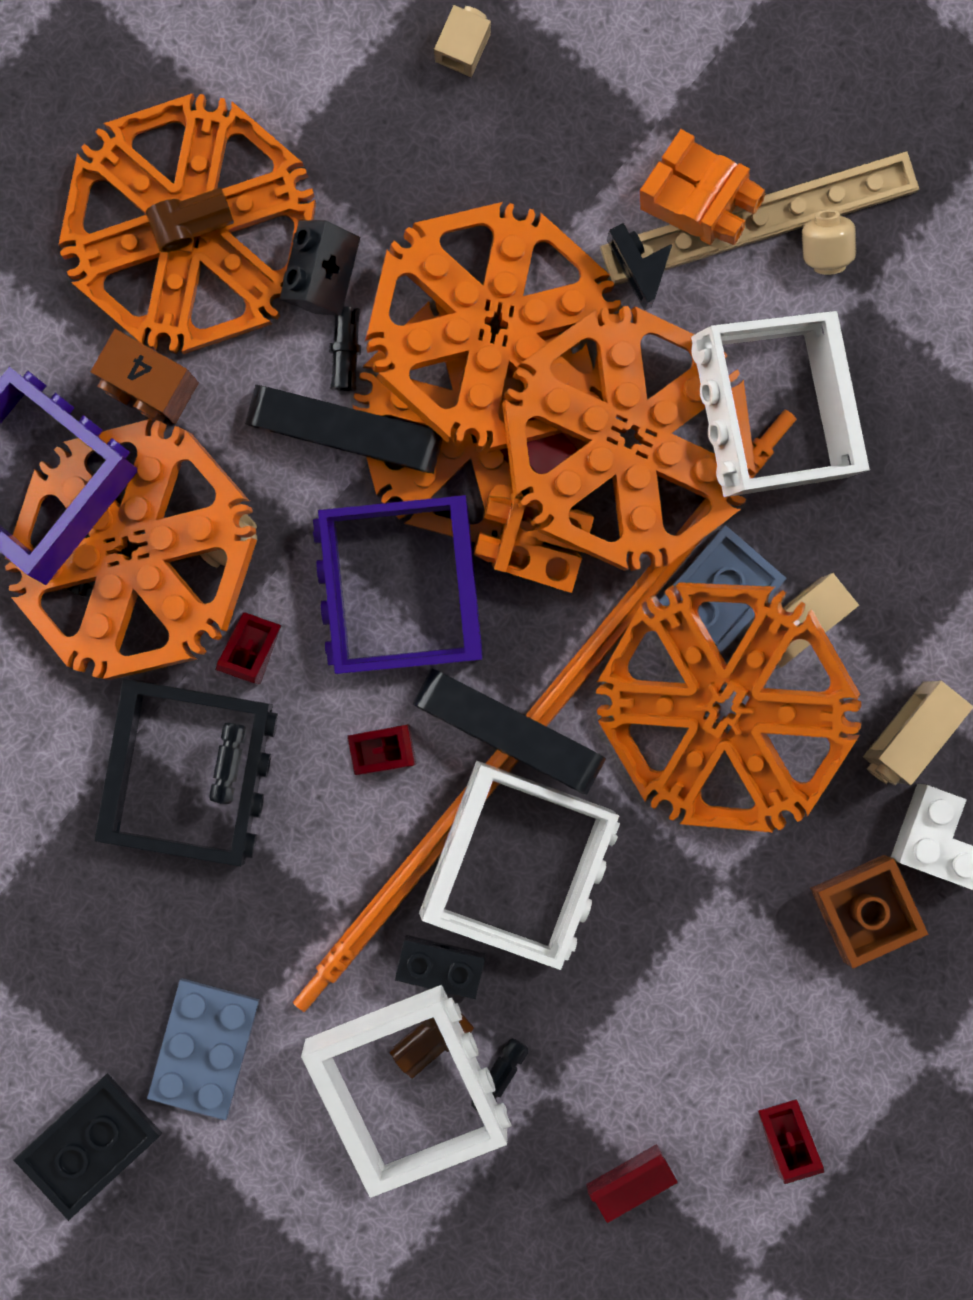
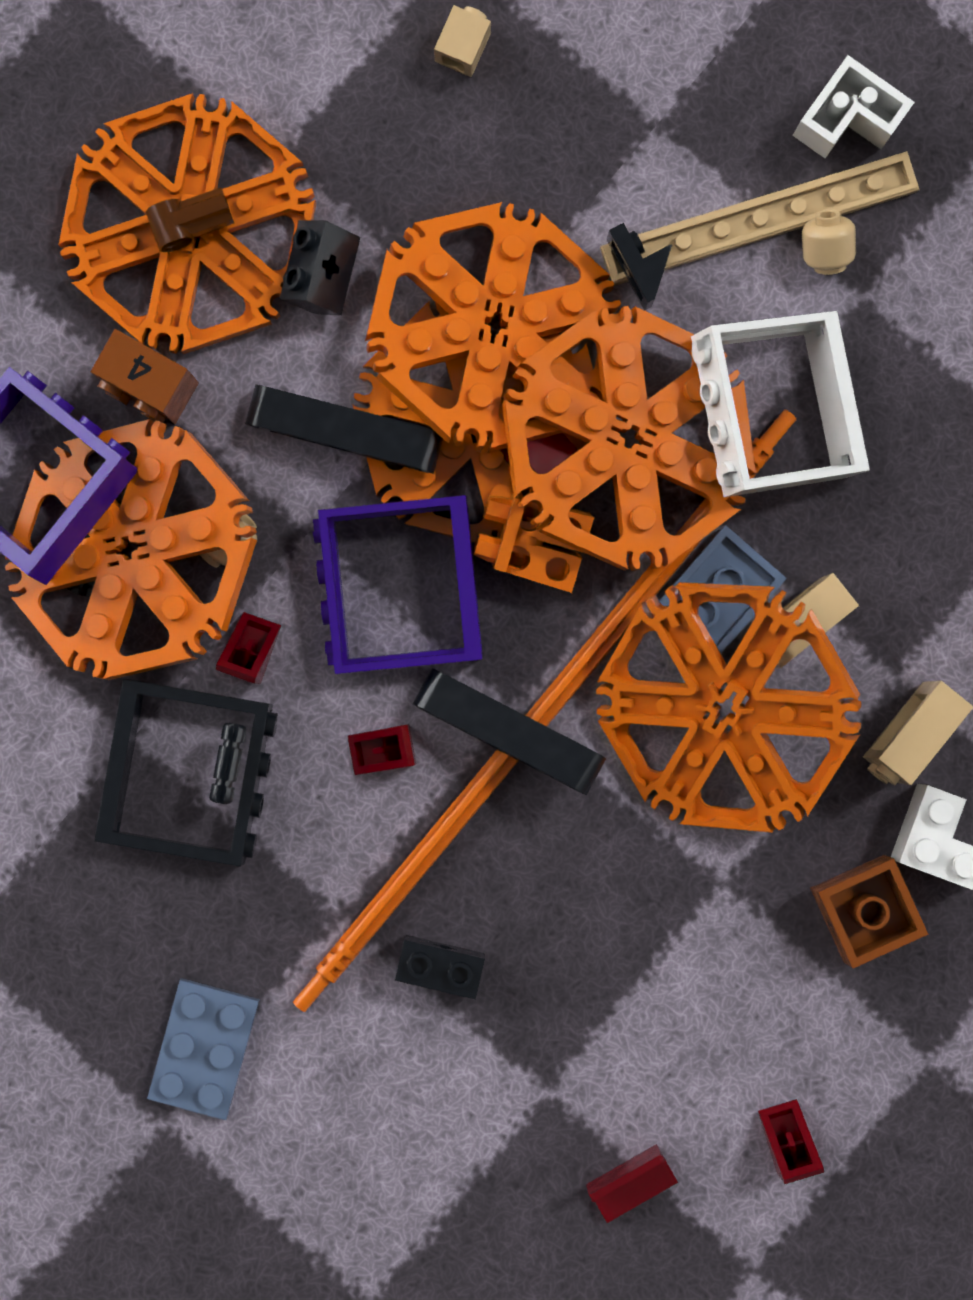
(87, 1146): black plate -> none
(334, 1093): white window -> none
(345, 350): black pin -> none
(422, 1046): reddish brown piece -> none
(505, 1066): black axle -> none
(576, 905): white window -> none
(700, 191): orange hips -> none
(856, 101): none -> white brick

